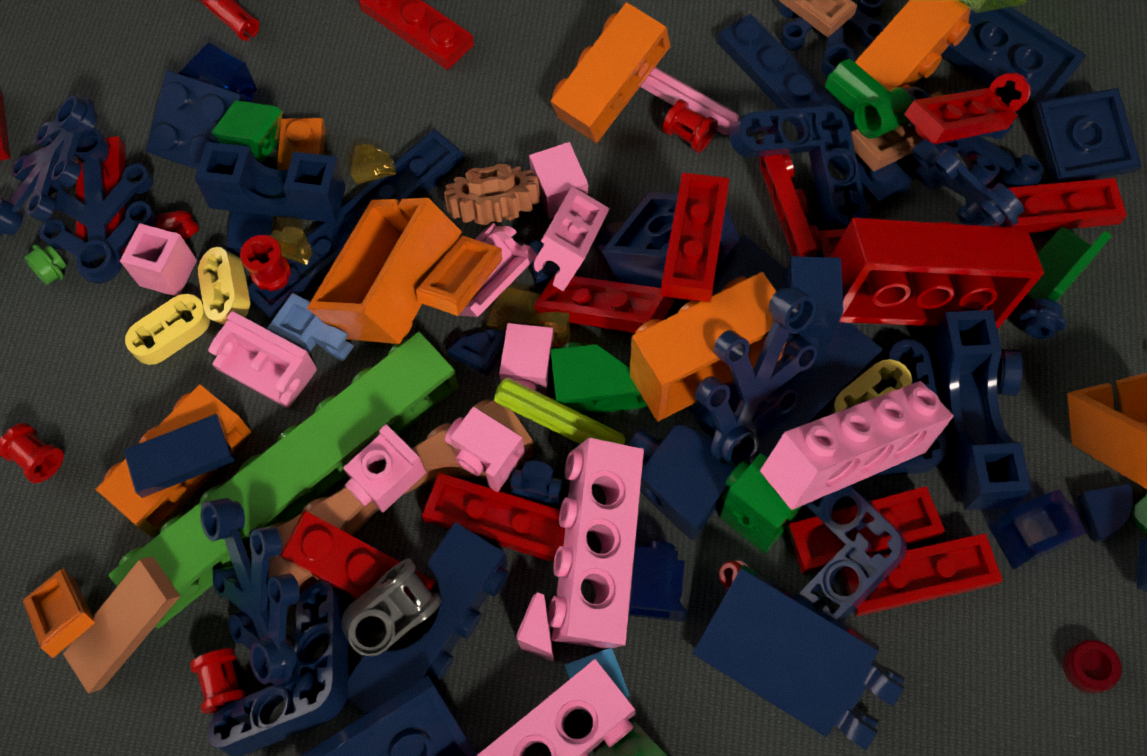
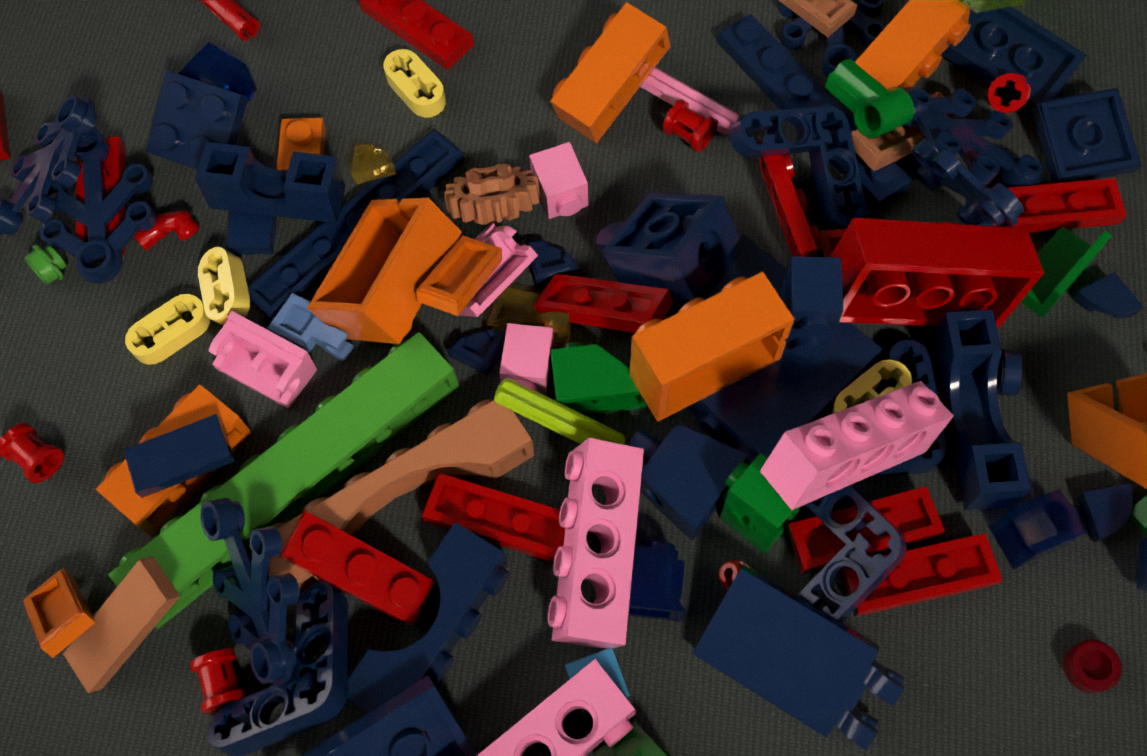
(158, 260): bright pink brick -> none
(250, 126): green slope -> none
(265, 261): red bush -> none
(293, 244): clear yellow tile -> none
(392, 606): dark grey piece -> none
(401, 470): bright pink brick -> none
(420, 78): none -> light yellow beam
(485, 447): bright pink brick -> none
(534, 630): bright pink slope -> none
(537, 483): dark blue piece -> none
(571, 235): bright pink hinge -> none
(695, 237): red plate -> none
(736, 433): dark blue plant -> none
(959, 115): red plate -> none
(1042, 318): dark blue plate -> none
(1109, 297): none -> dark blue tile

